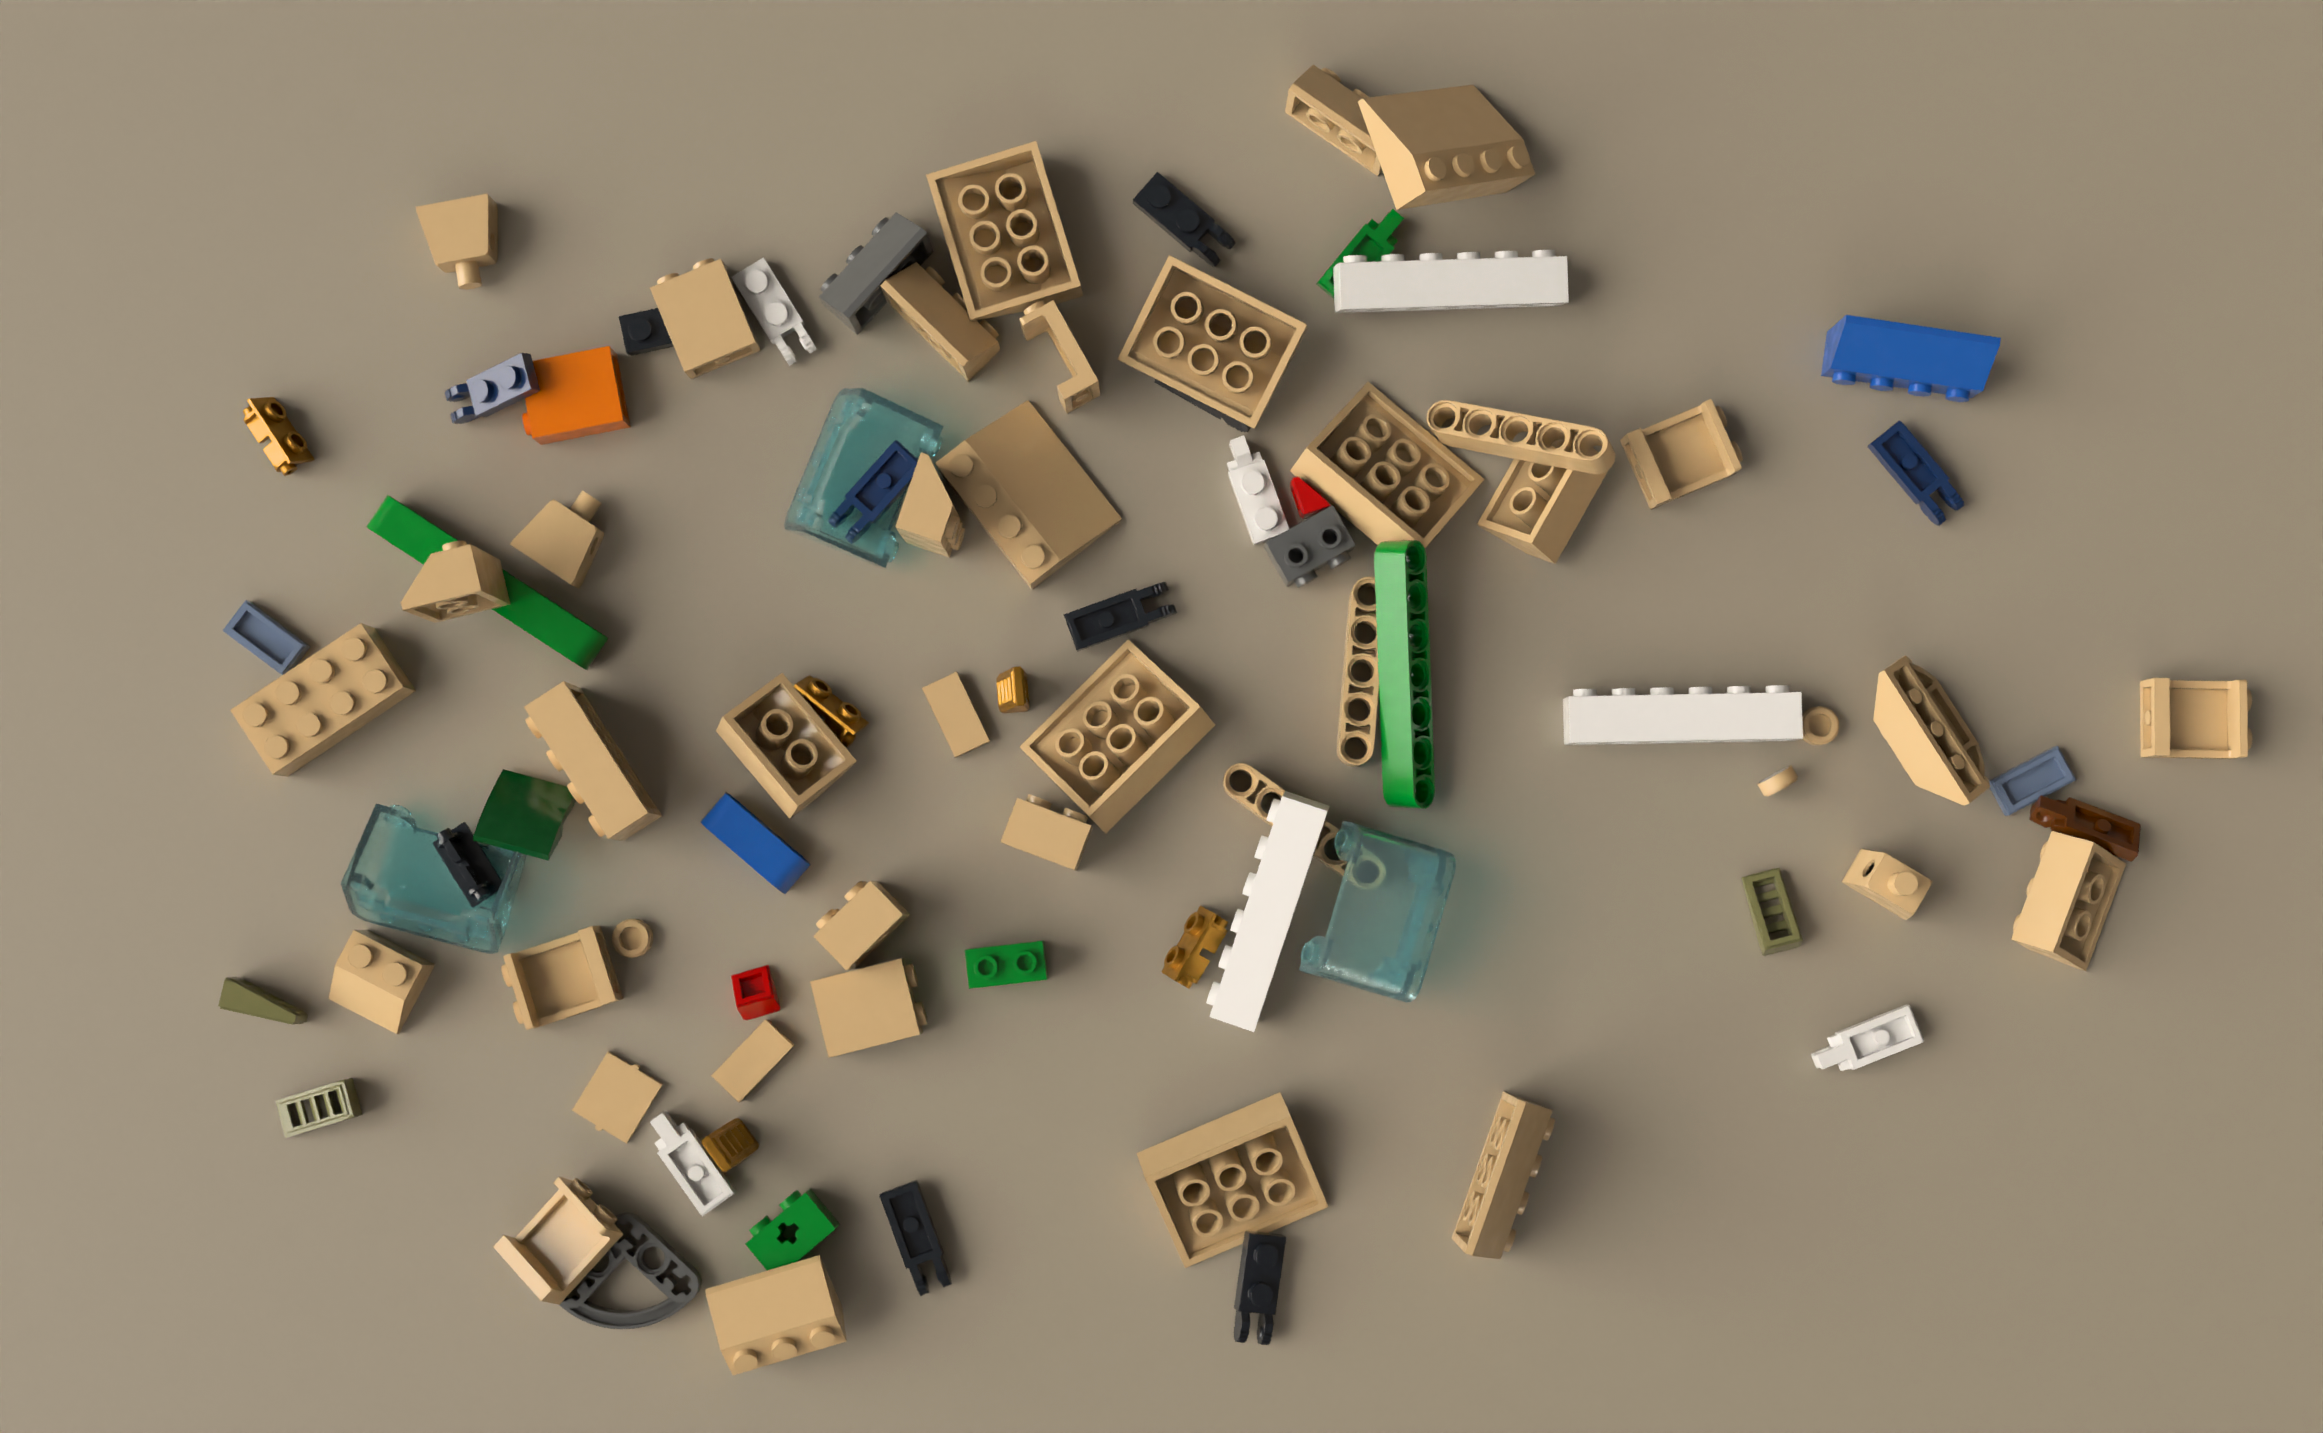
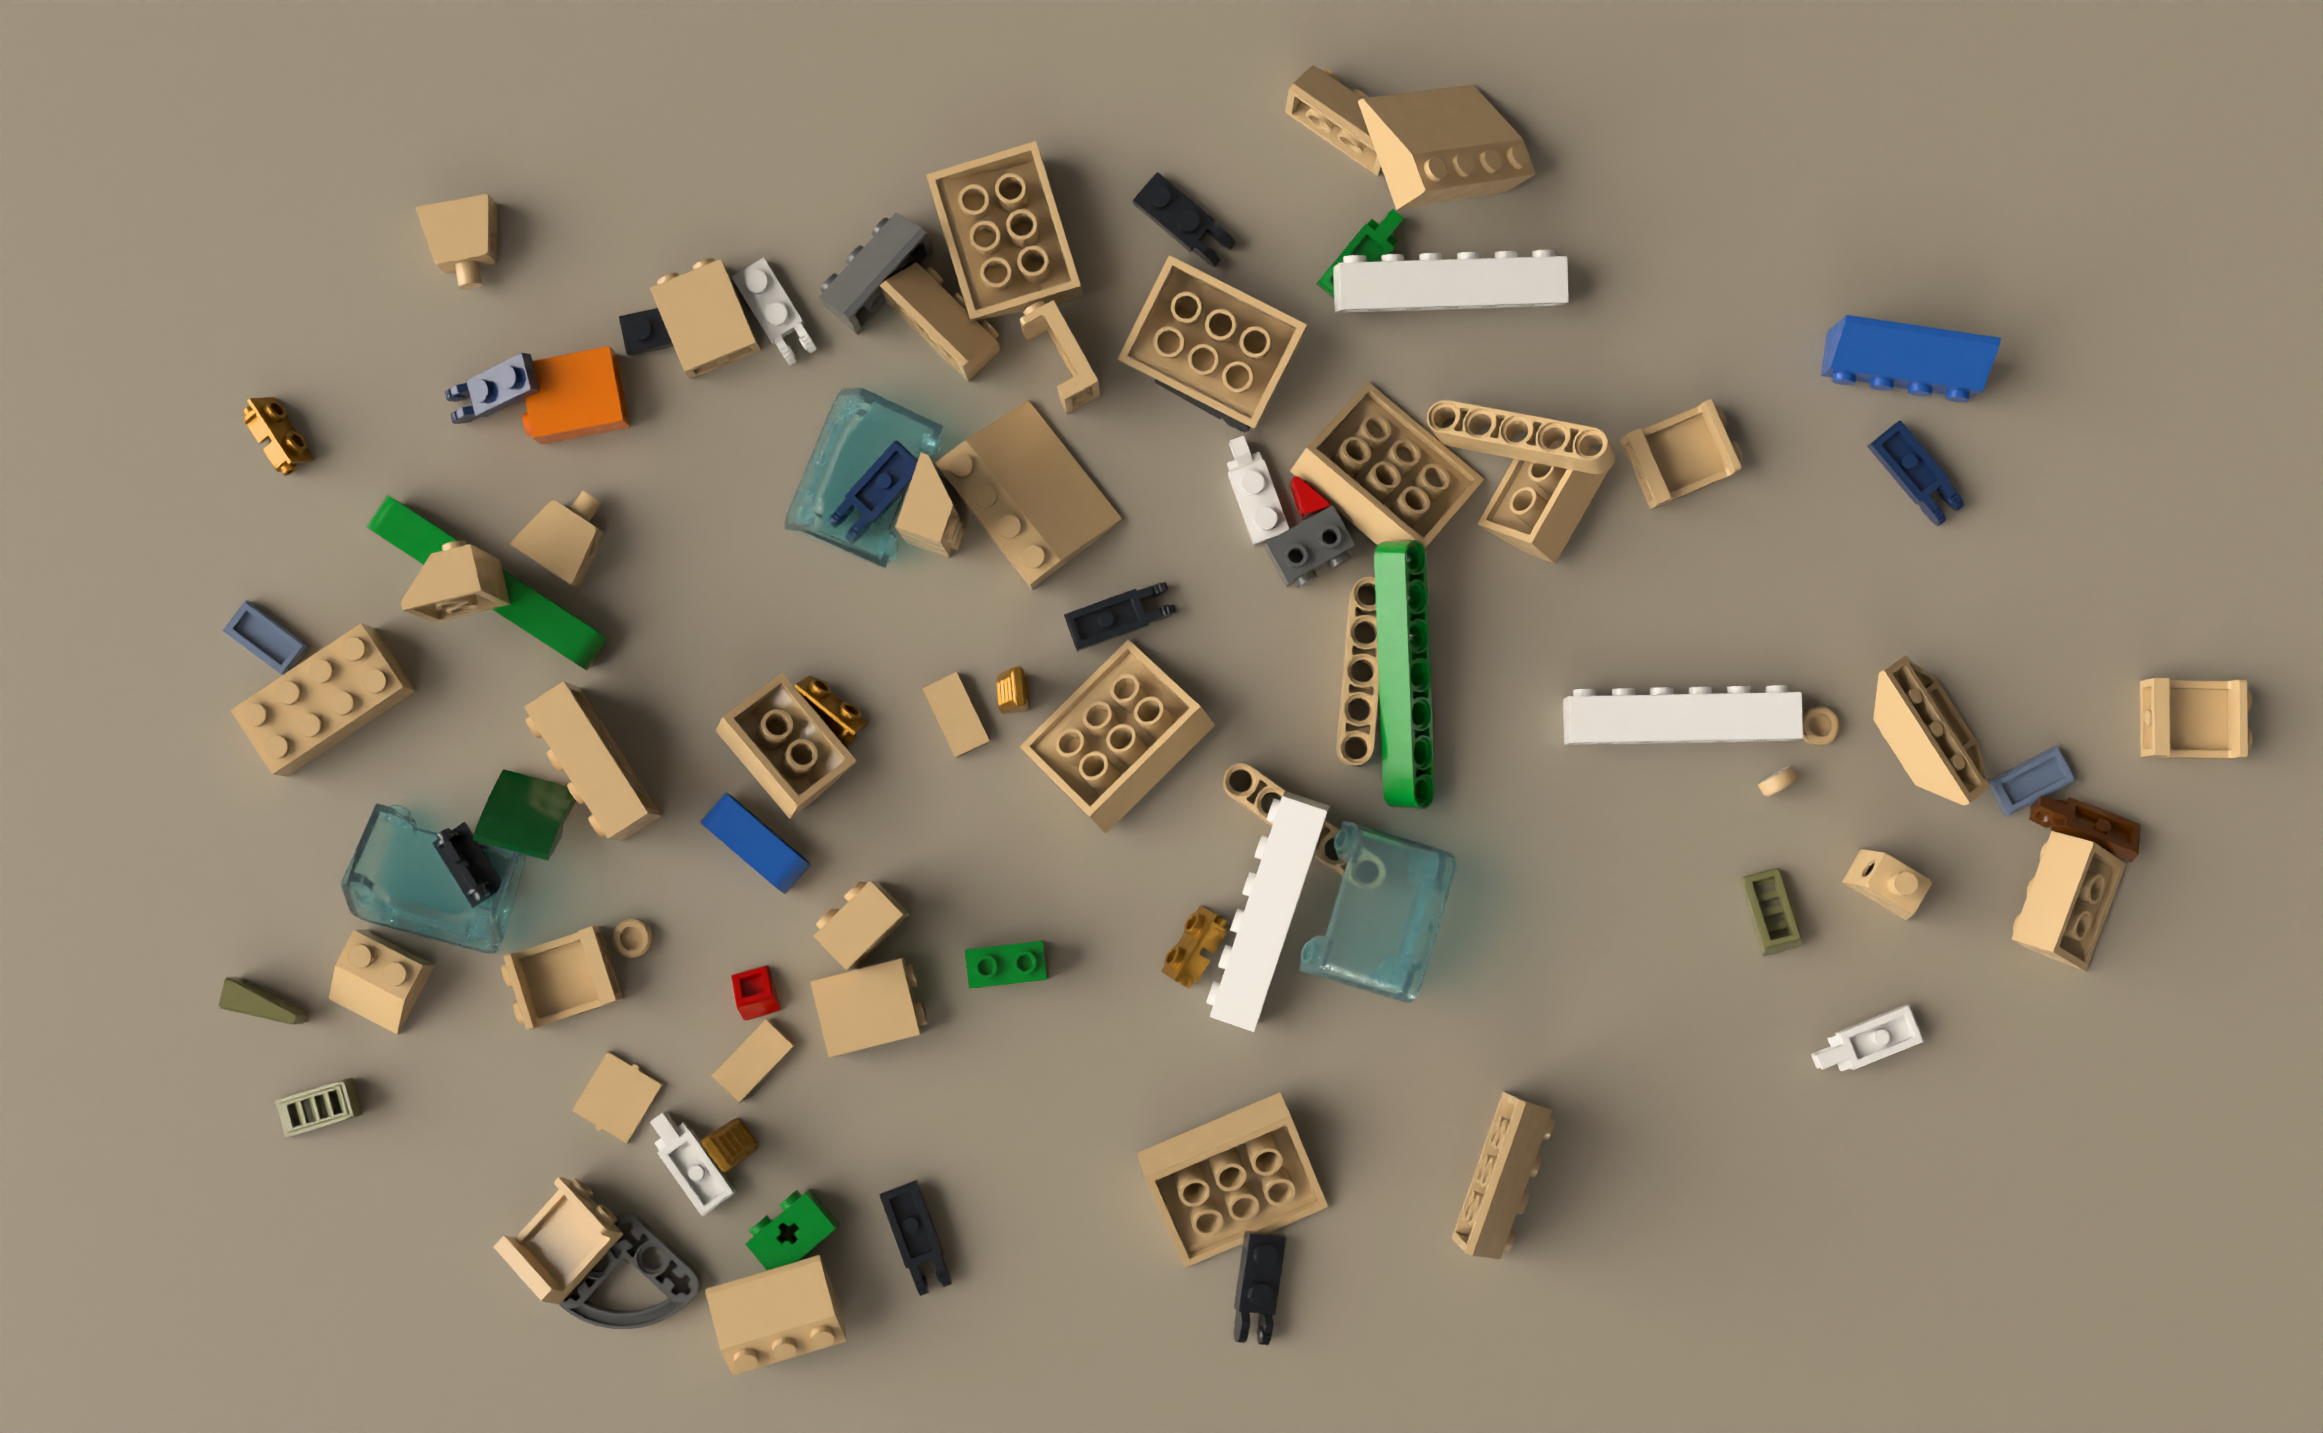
(1046, 832): tan brick -> none

